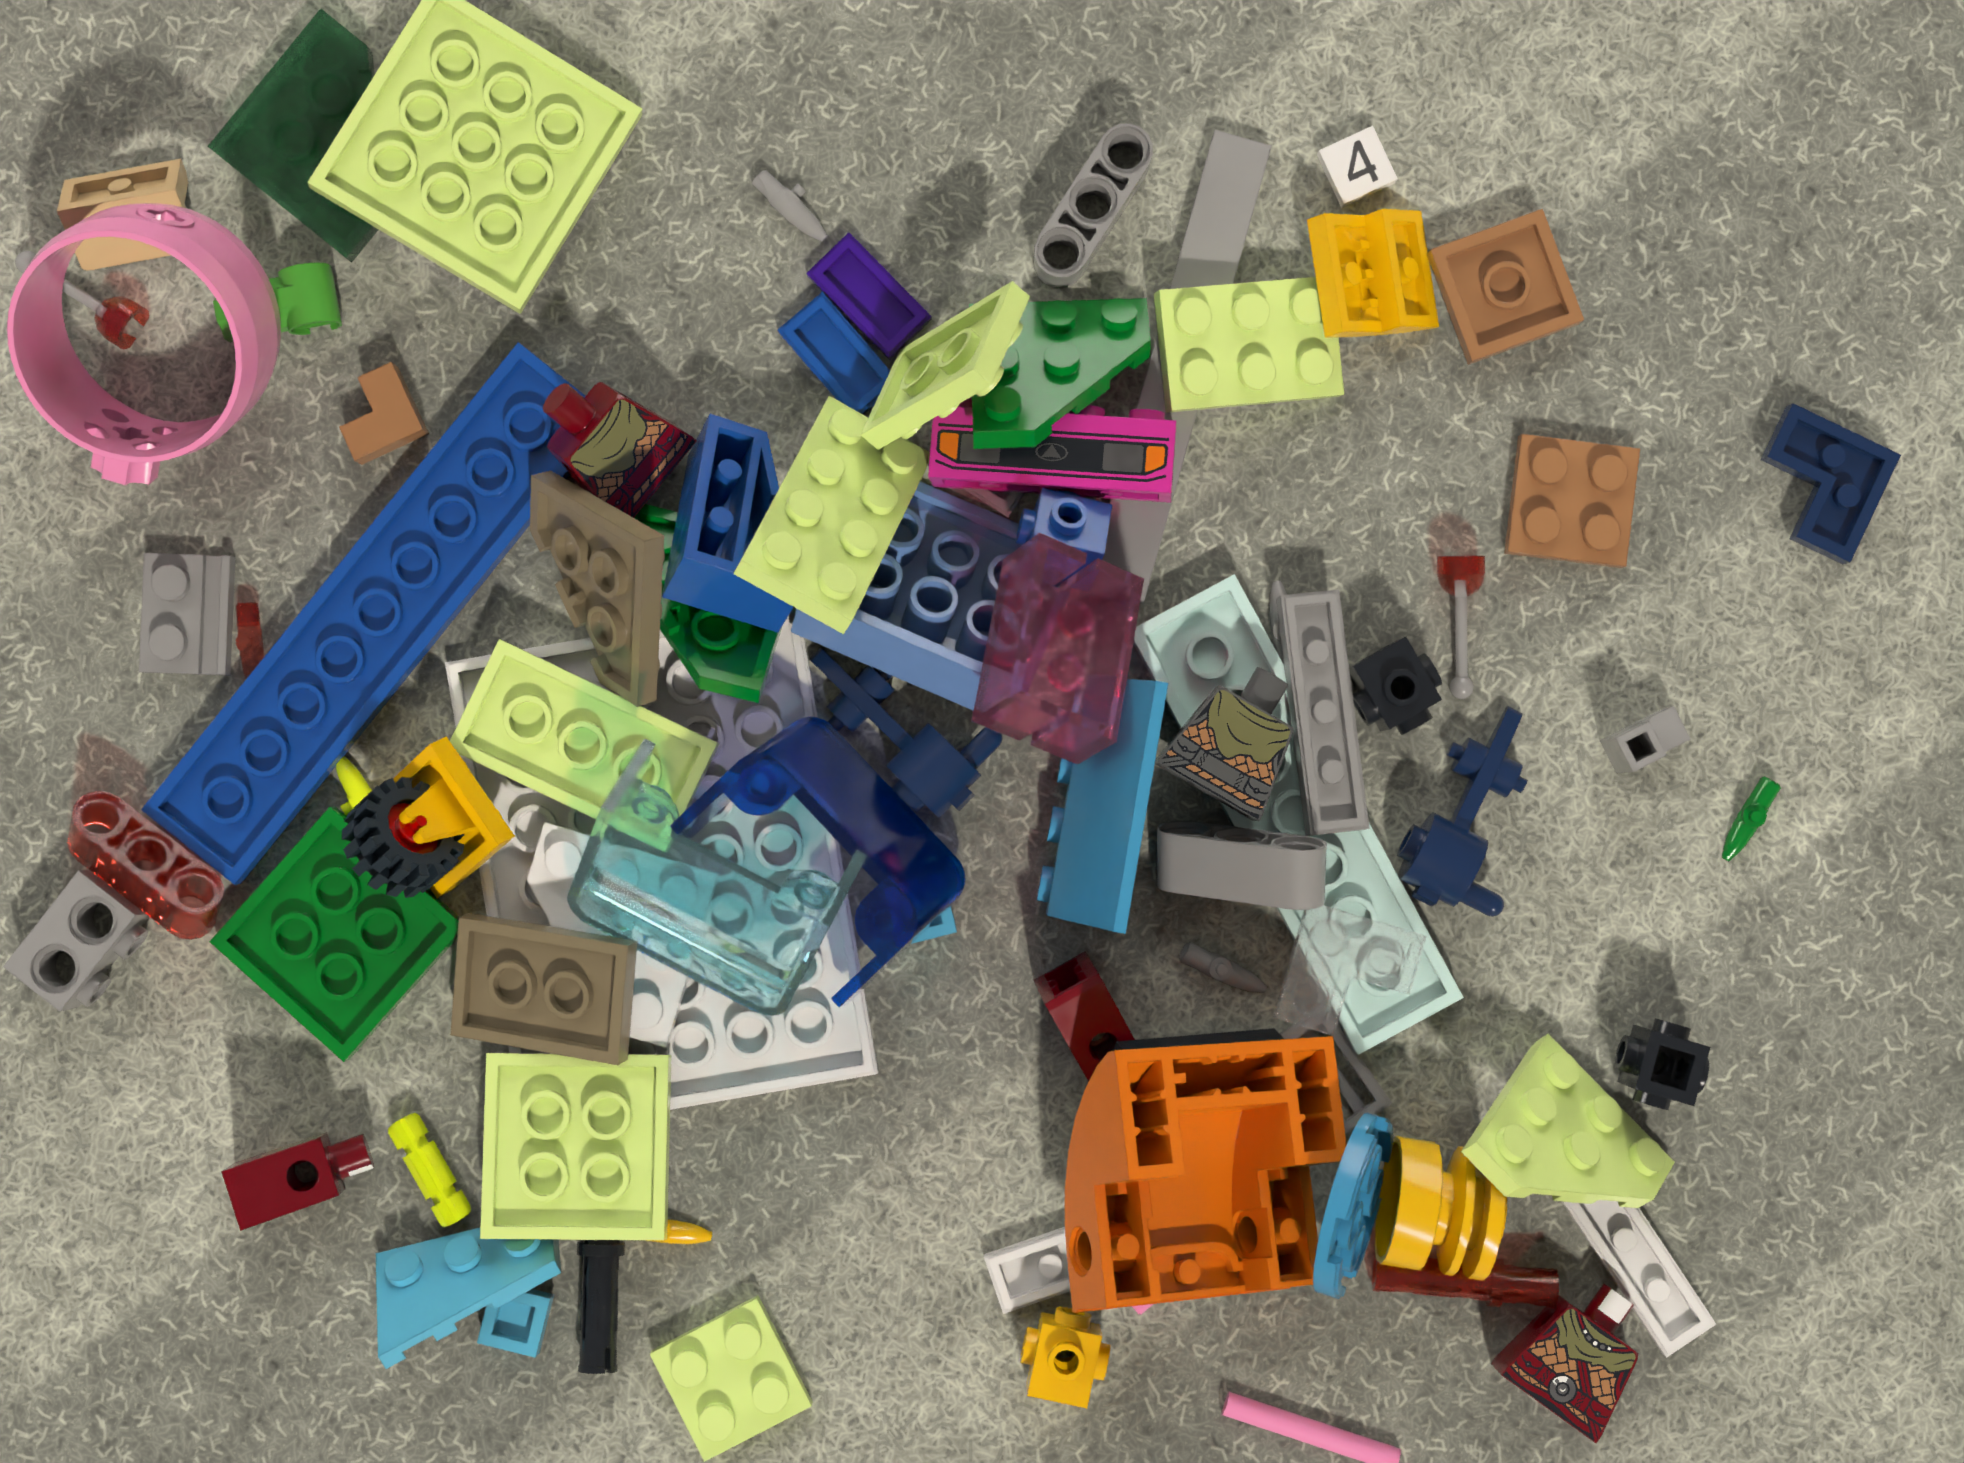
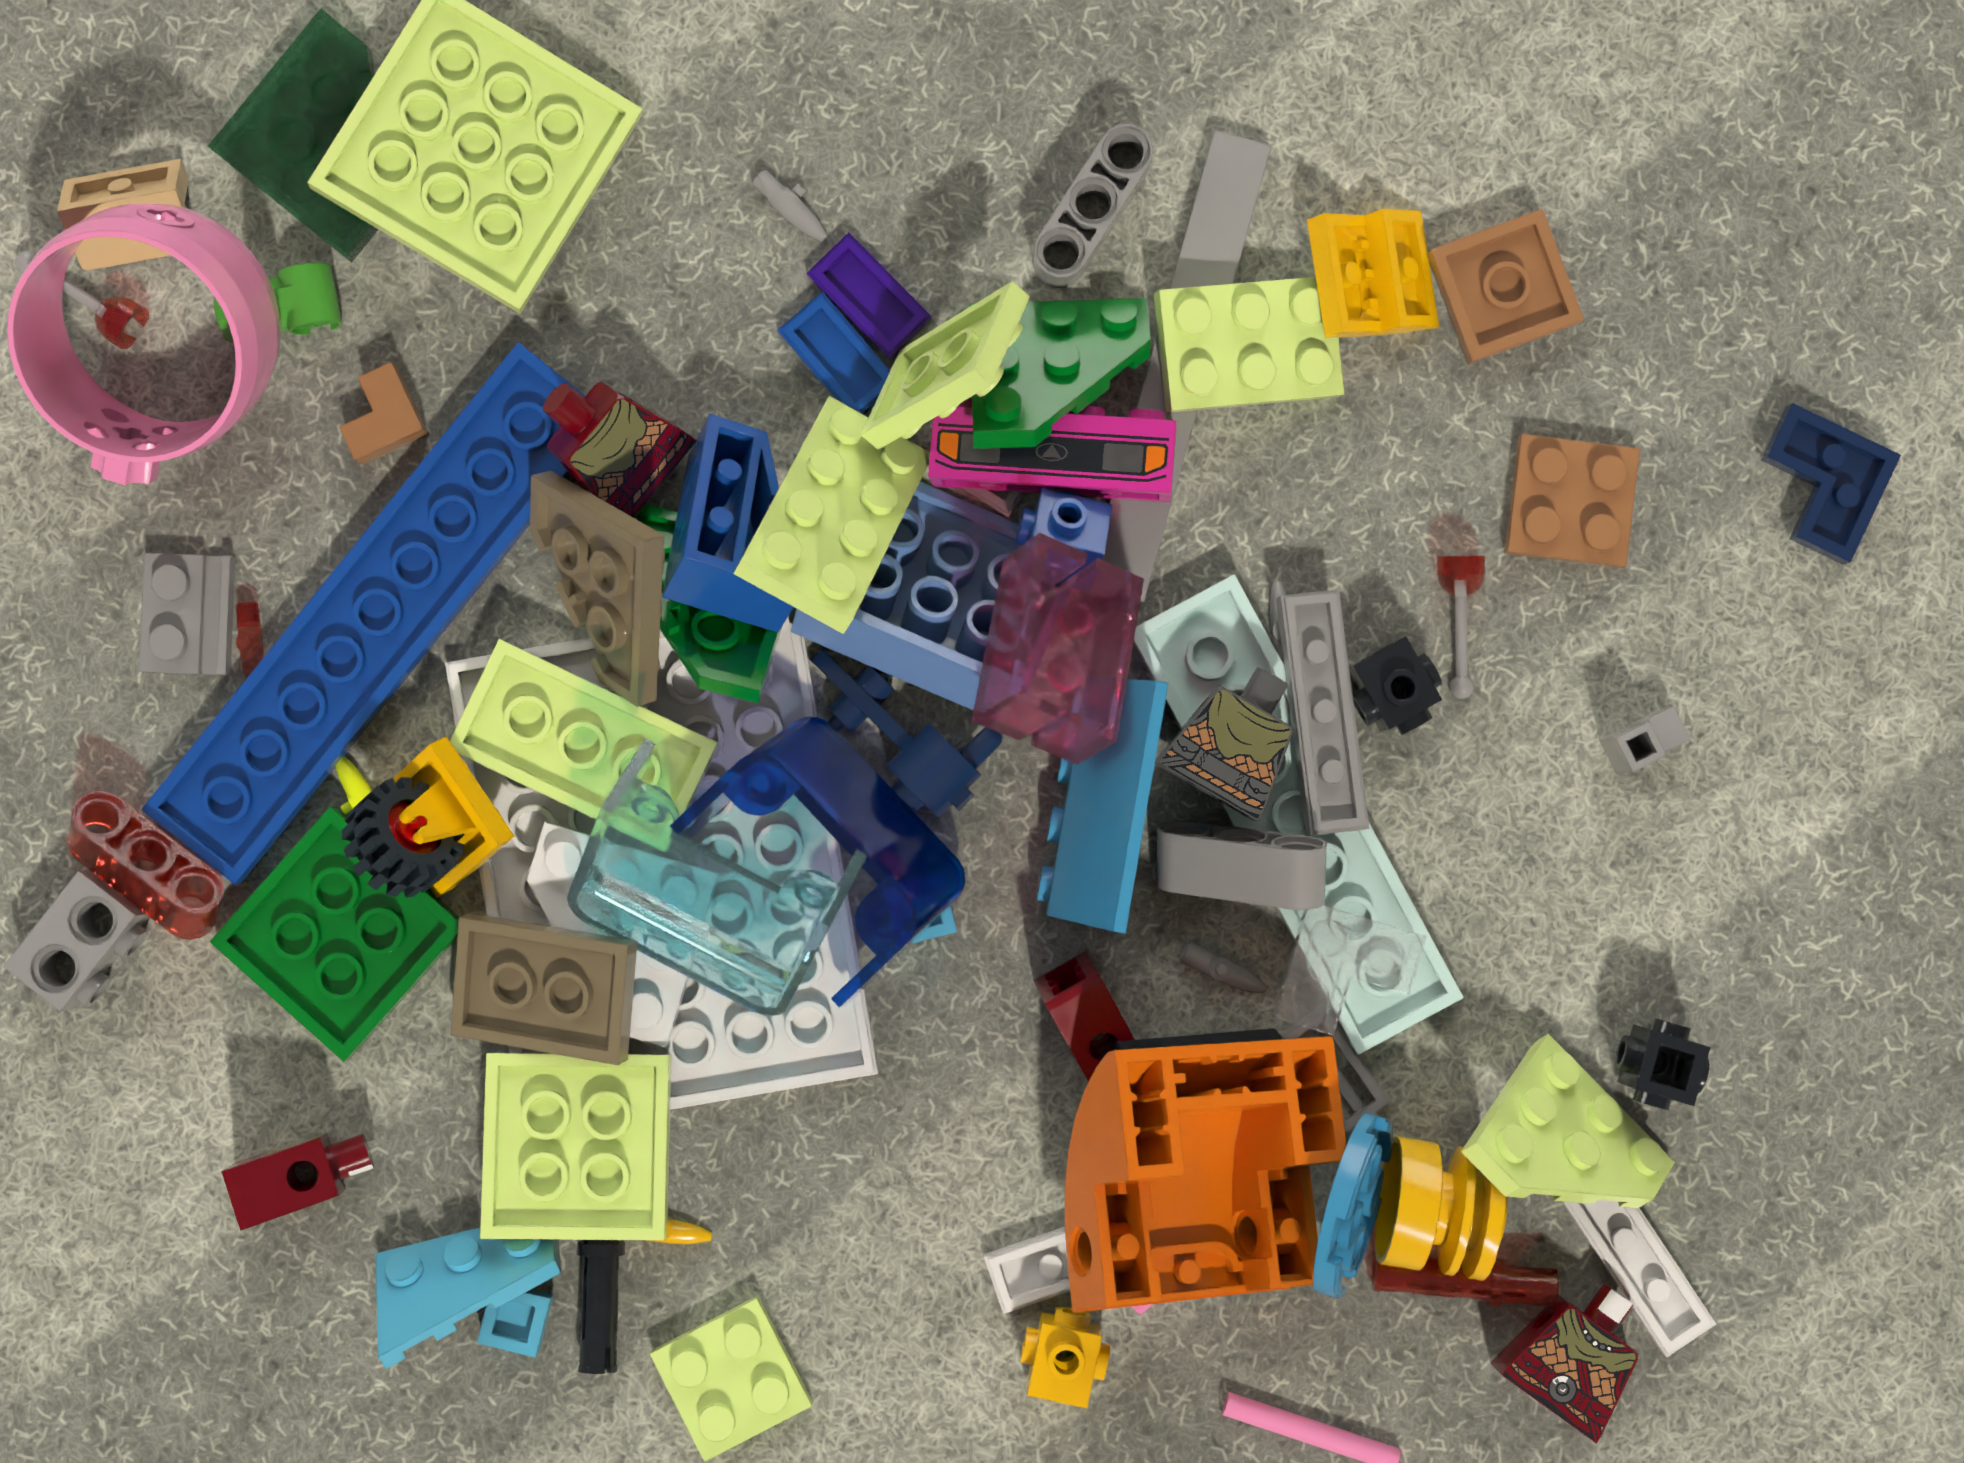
(429, 1169): neon yellow axle -> none
(1357, 166): white tile -> none
(1443, 853): dark blue piece -> none
(1750, 817): green helmet -> none

